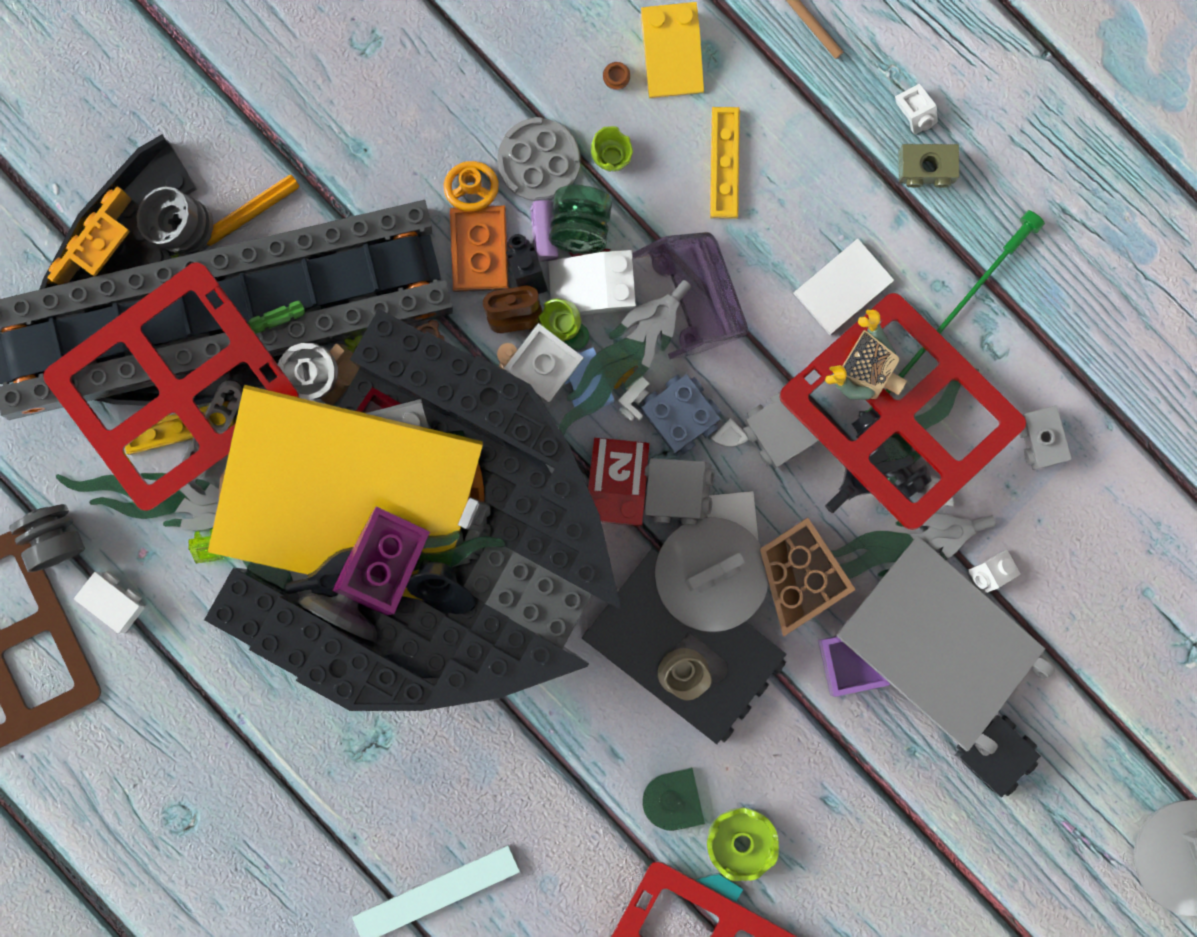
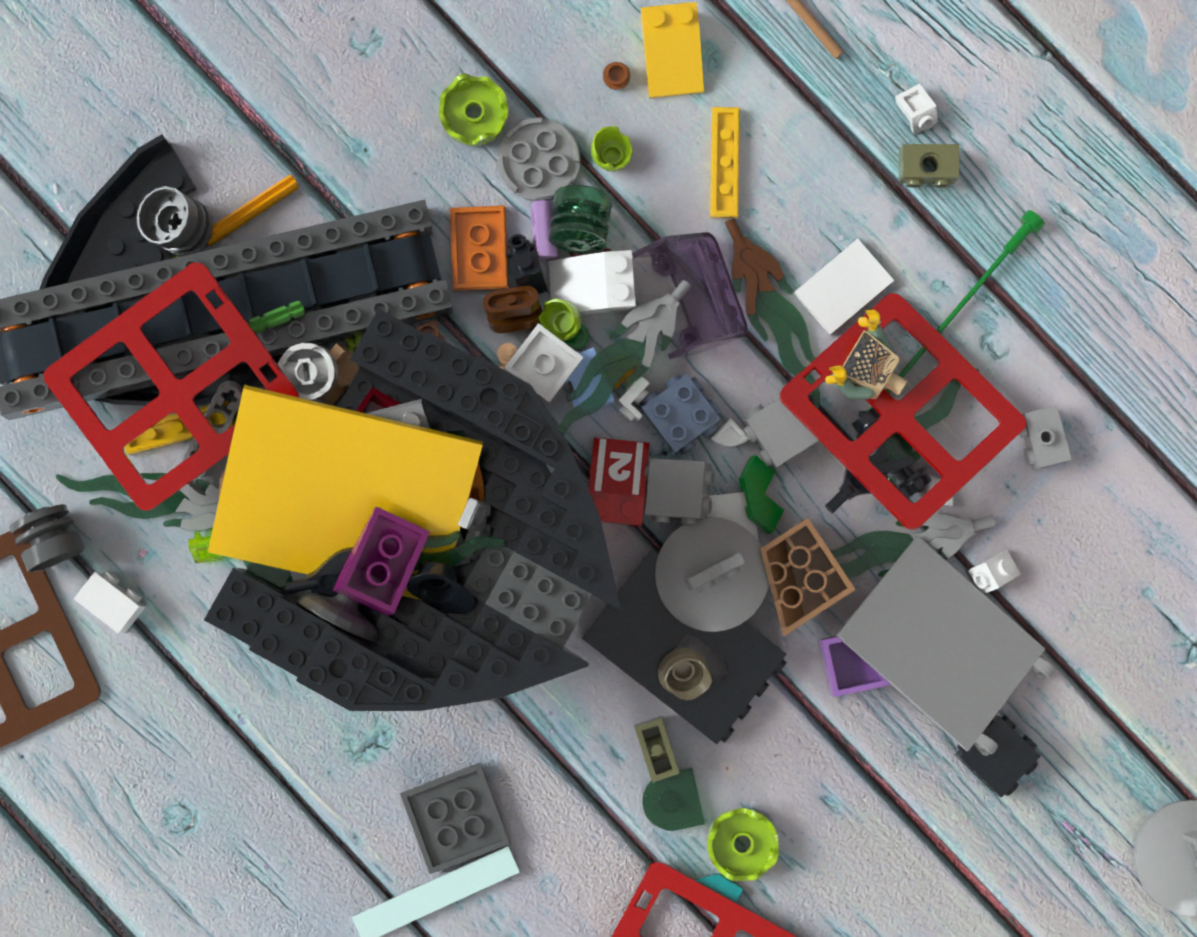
(96, 242): light orange bracket -> none
(455, 818): none -> dark grey plate
(469, 173): light orange piece -> none
(470, 91): none -> lime plate
(656, 749): none -> olive brick
(760, 508): none -> green tile
(765, 301): none -> piece

